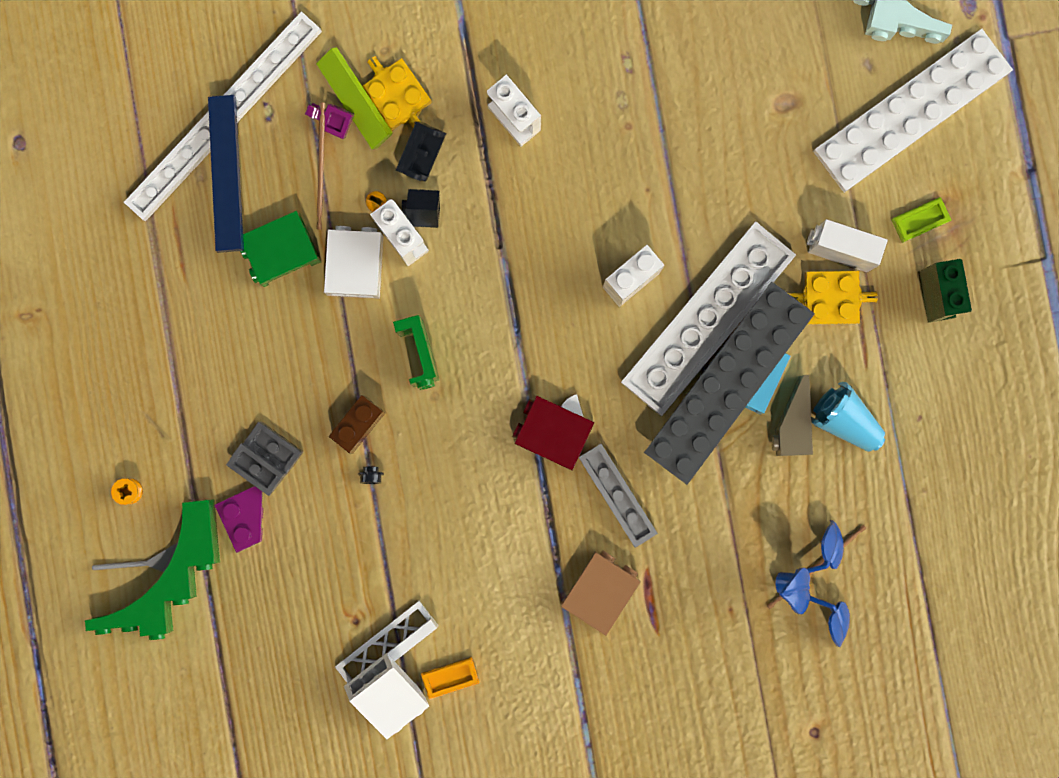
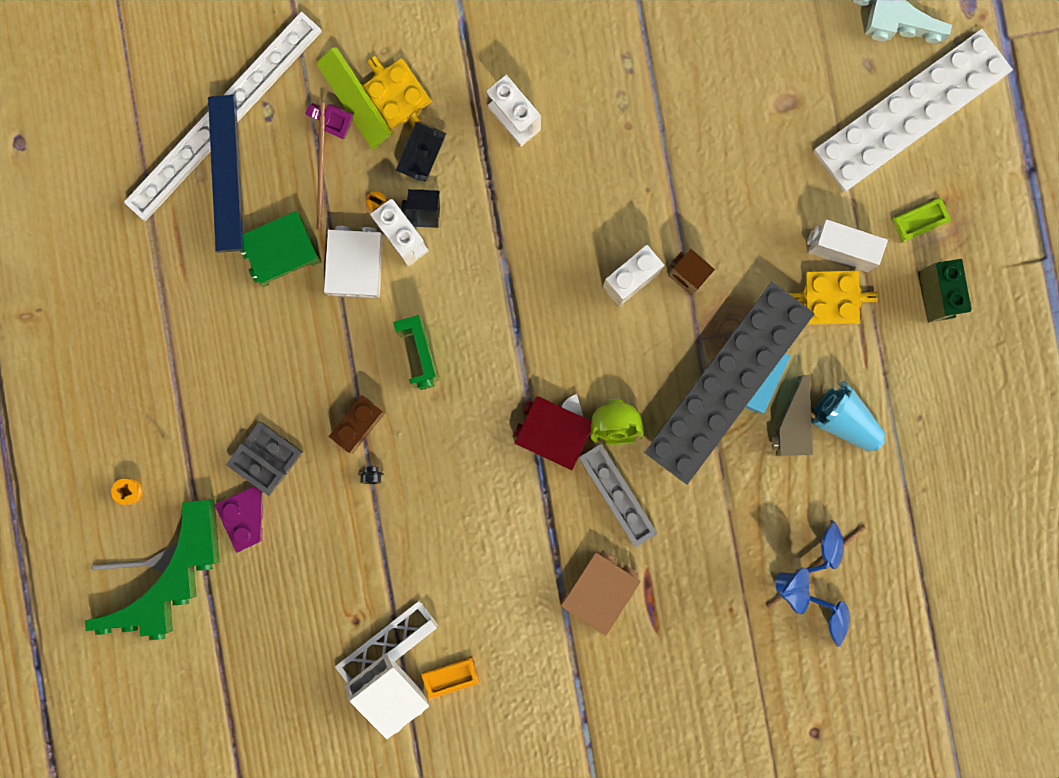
(616, 423): none -> lime cylinder
(690, 271): none -> reddish brown brick
(708, 319): white plate -> none

